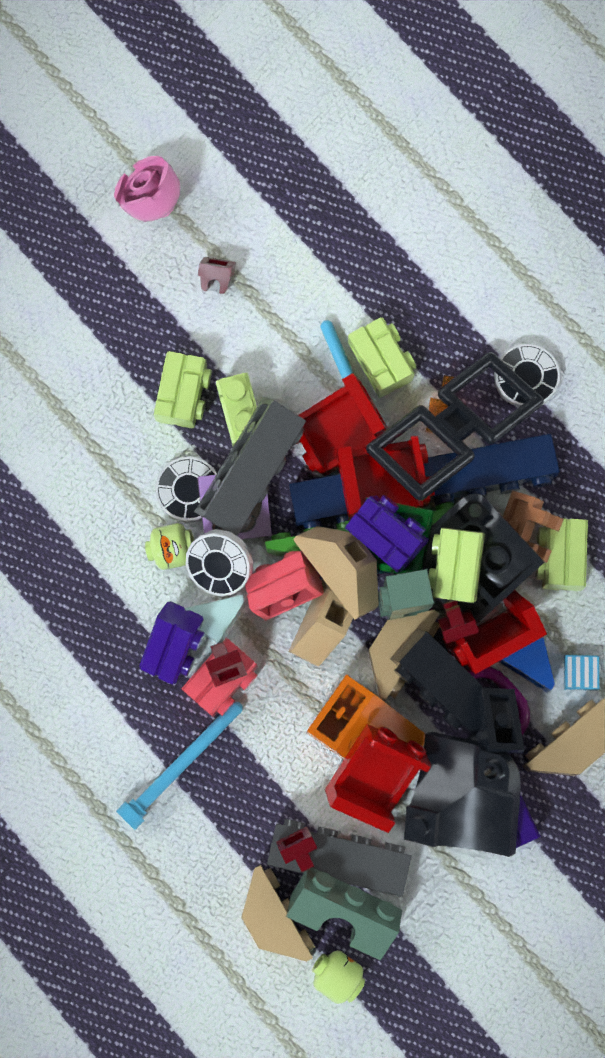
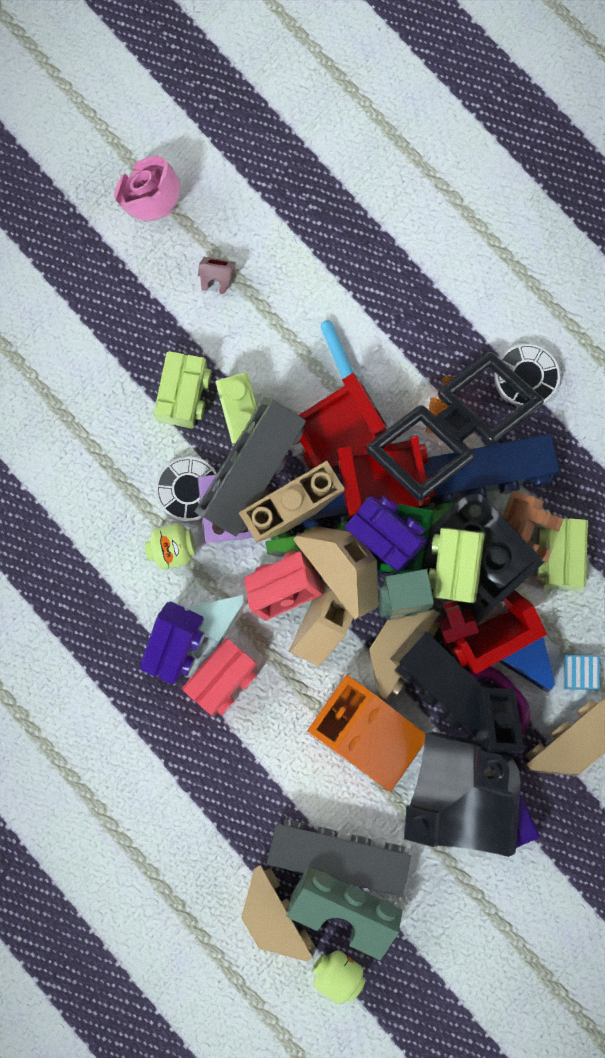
(135, 810): medium azure piece -> none
(219, 562): tile -> none
(225, 666): dark red tile -> none
(292, 503): none -> tan slope
(296, 847): dark red tile -> none
(375, 776): red panel -> none
(381, 356): yellowish green brick -> none

